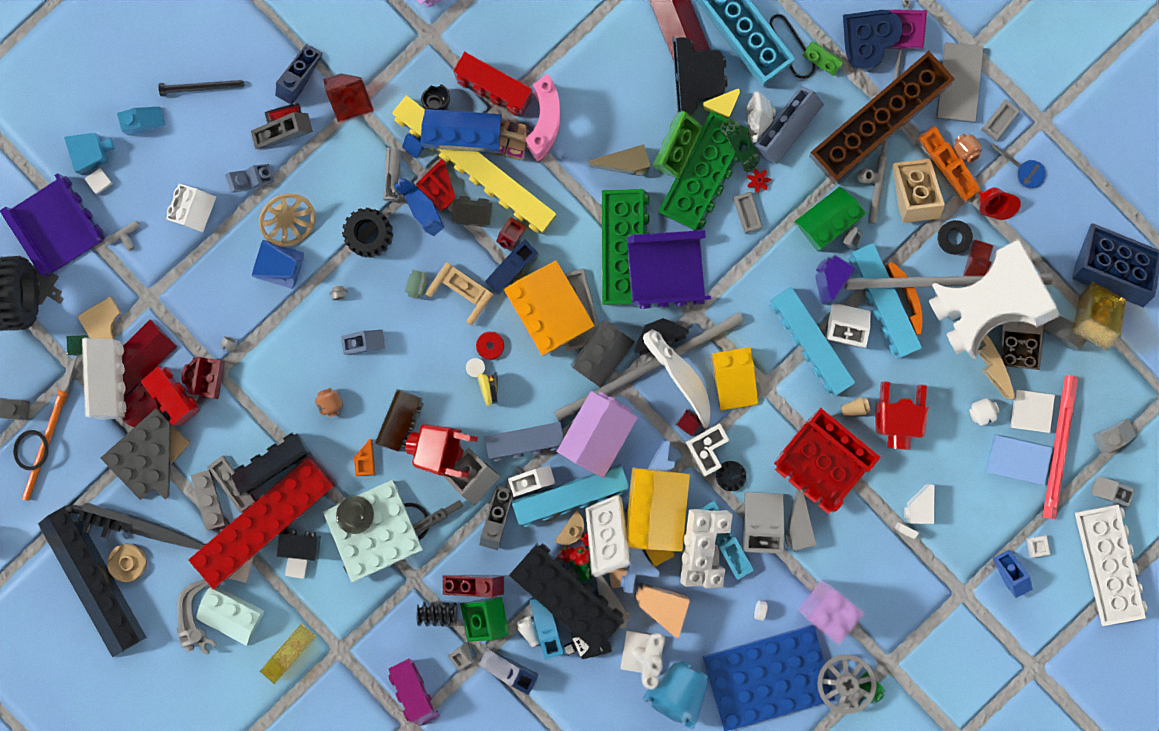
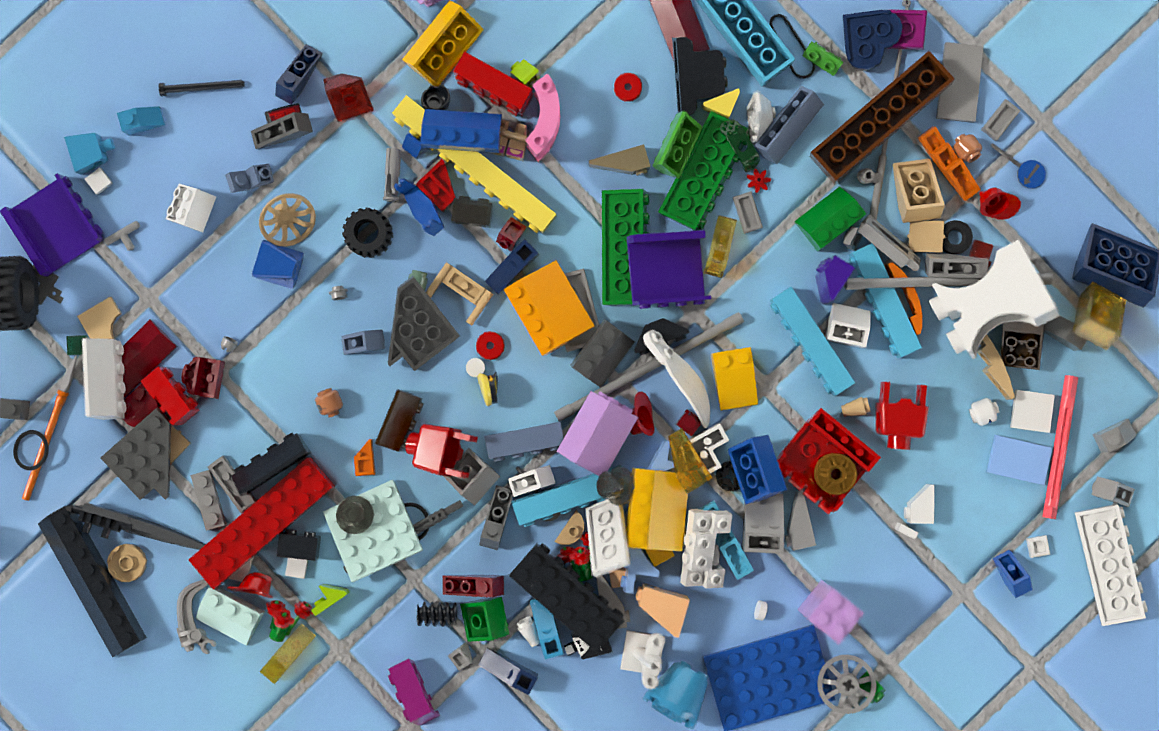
(254, 584): none -> red piece
(281, 618): none -> red plant
(332, 594): none -> lime slope
(417, 326): none -> dark grey wing
(443, 43): none -> yellow slope
(525, 73): none -> lime slope
(616, 485): none -> clear smoke piece
(627, 95): none -> red piece
(642, 410): none -> red piece
(687, 463): none -> clear yellow slope
(720, 246): none -> clear yellow slope
(757, 469): none -> blue brick
(847, 475): none -> pearl gold wheel
(888, 243): none -> light grey hinge
(926, 236): none -> tan piece
(955, 266): none -> light grey slope

